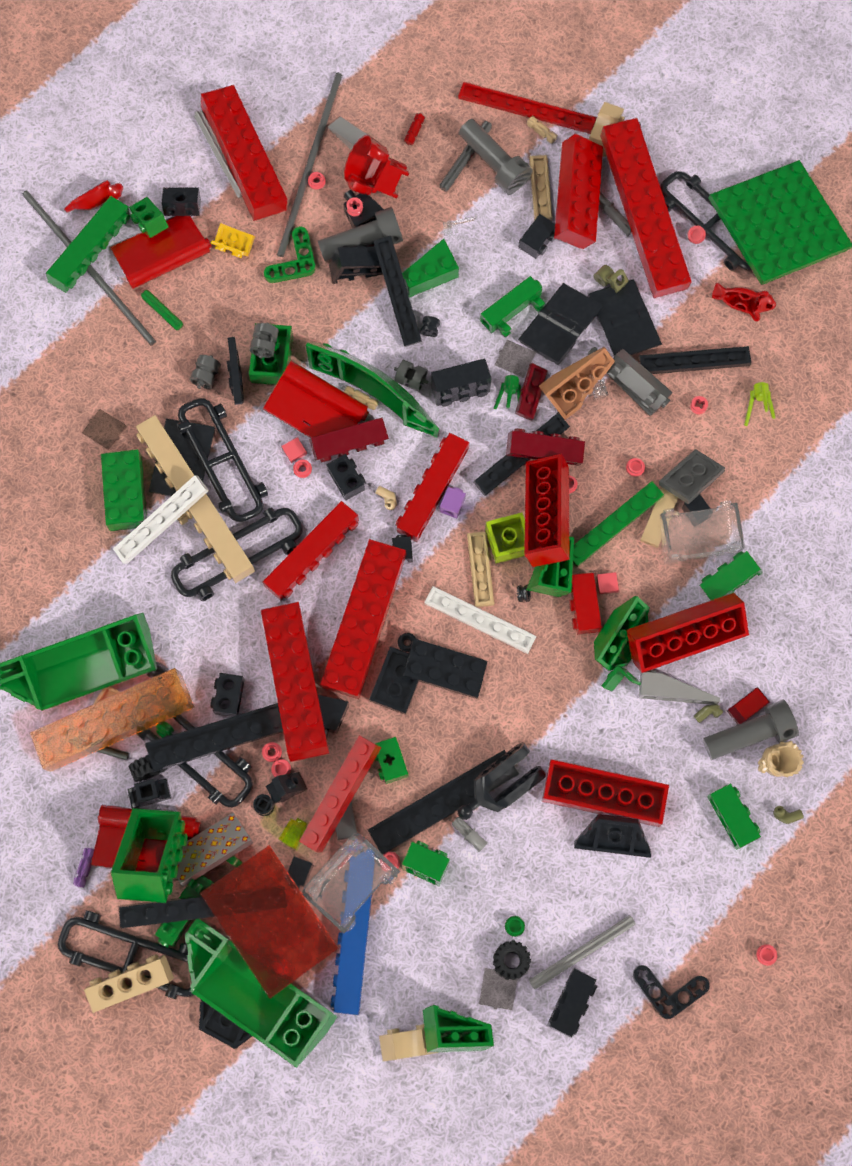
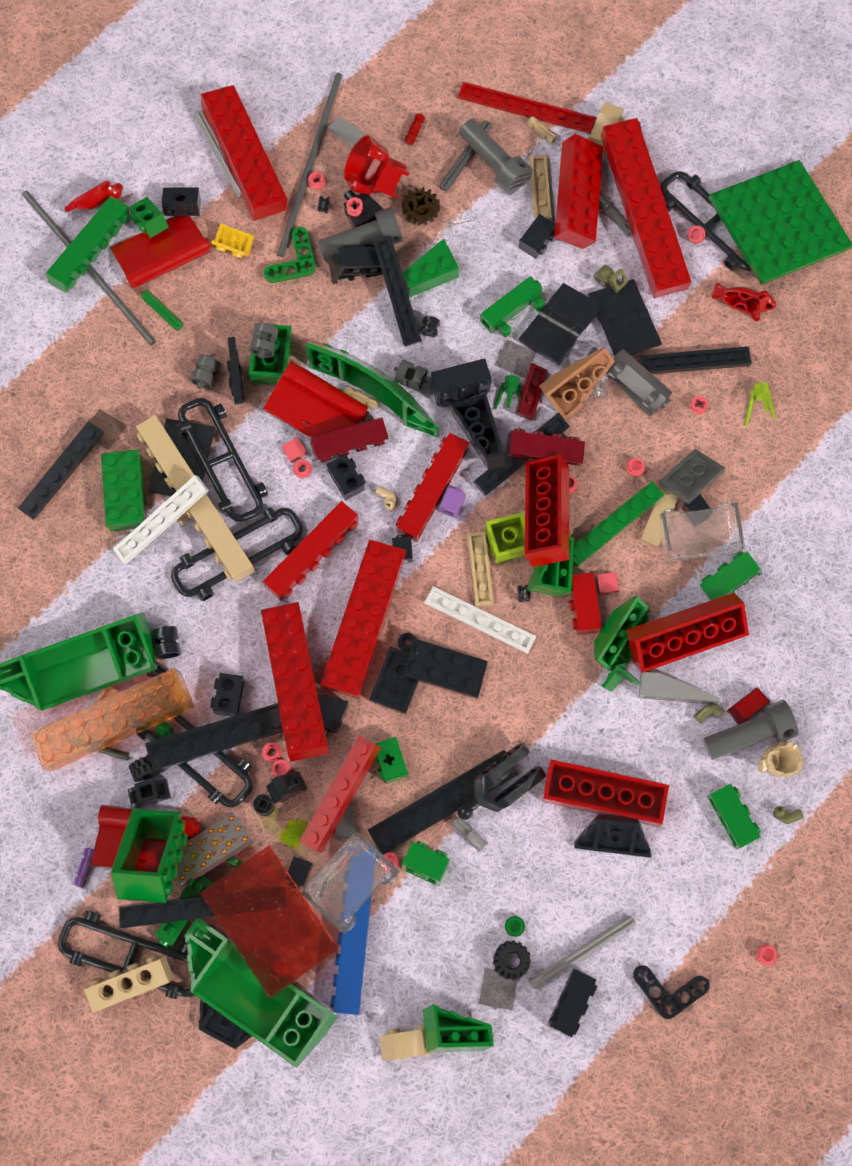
(61, 470): none -> black plate
(166, 646): none -> black wheel
(323, 203): none -> black bush
(420, 212): none -> dark brown gear
(478, 425): none -> black wedge

